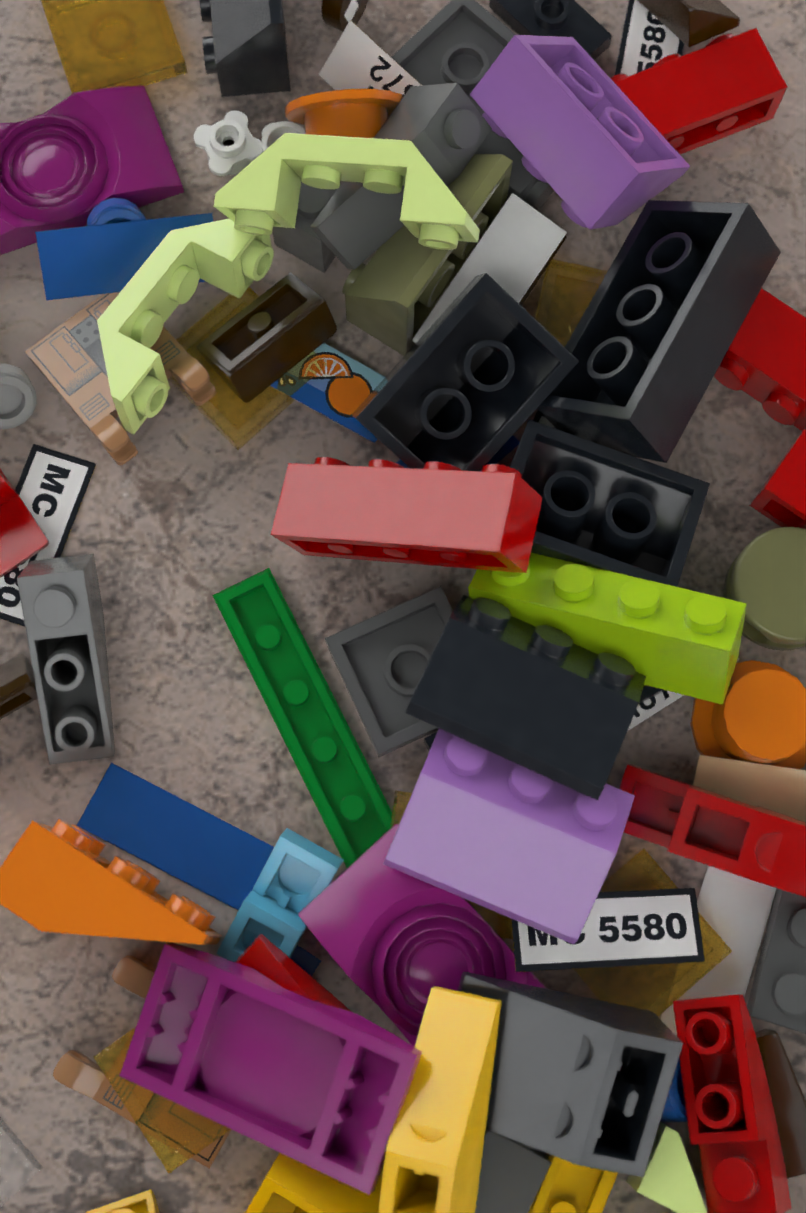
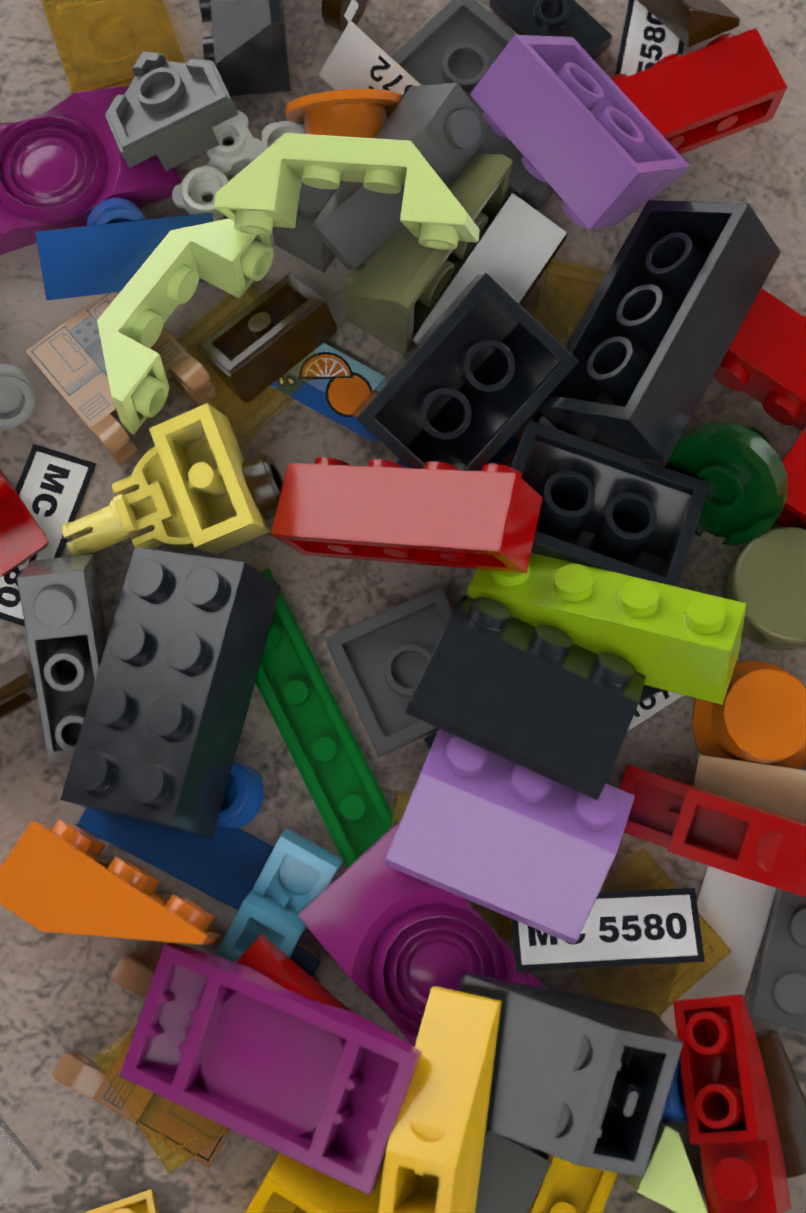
(169, 110): none -> dark grey plate
(173, 691): none -> black brick
(180, 493): none -> light yellow brick
(196, 184): none -> white plate
(242, 797): none -> blue tile
(263, 483): none -> dark brown tile
(744, 479): none -> dark green tile

